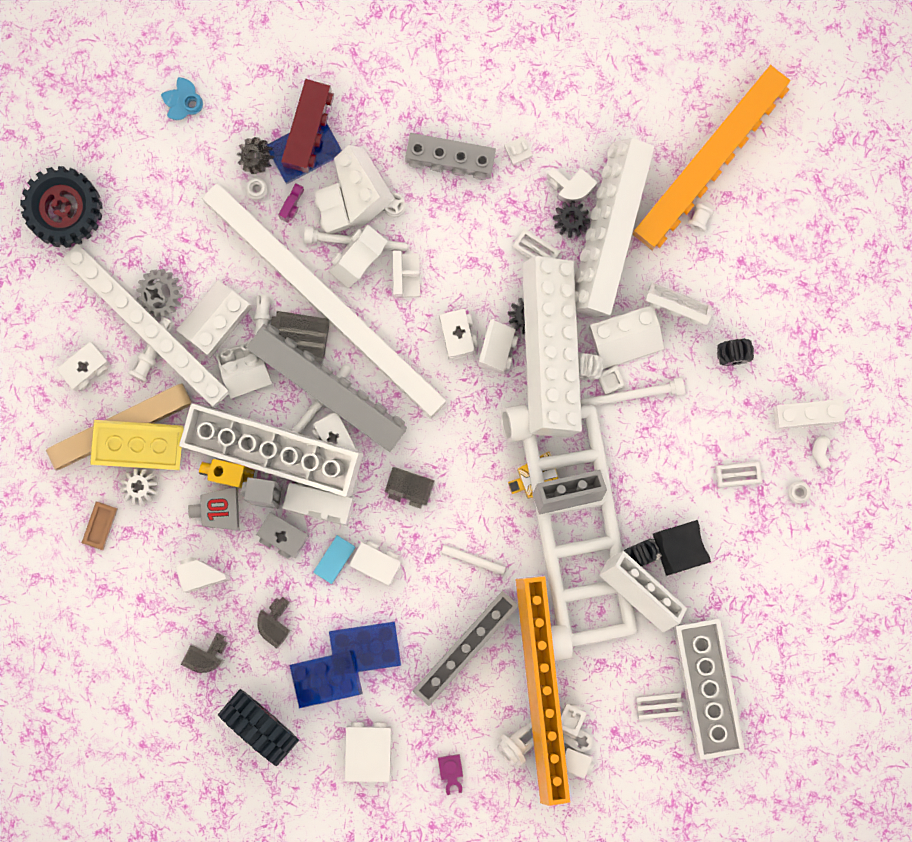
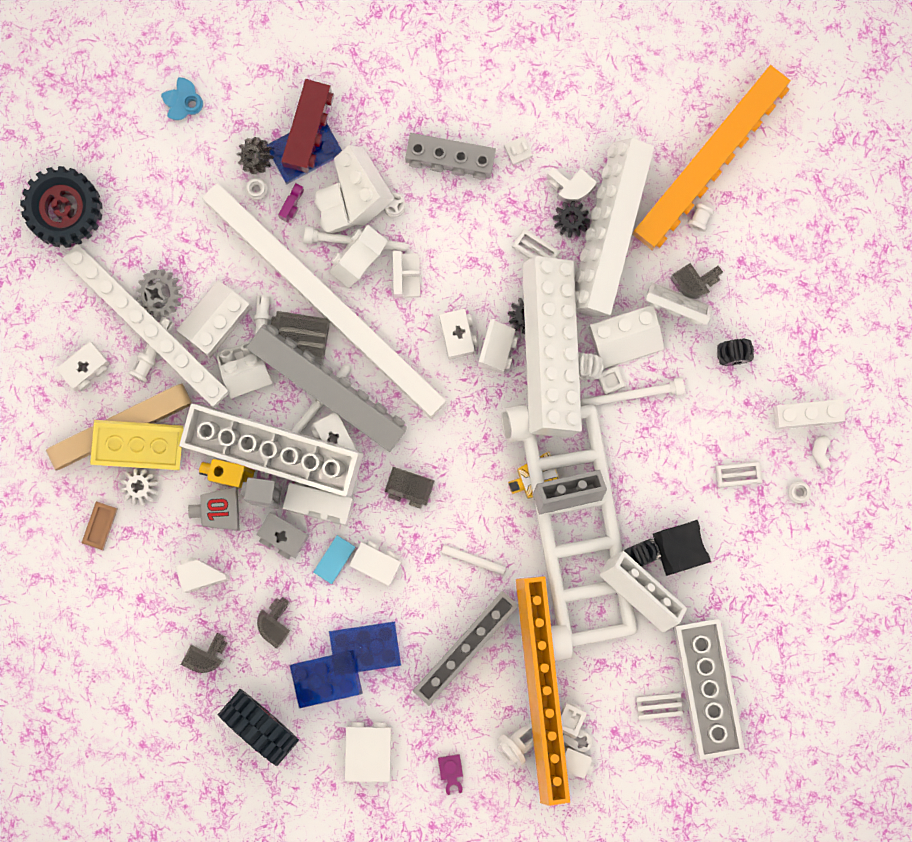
(691, 284): none -> clear smoke brick

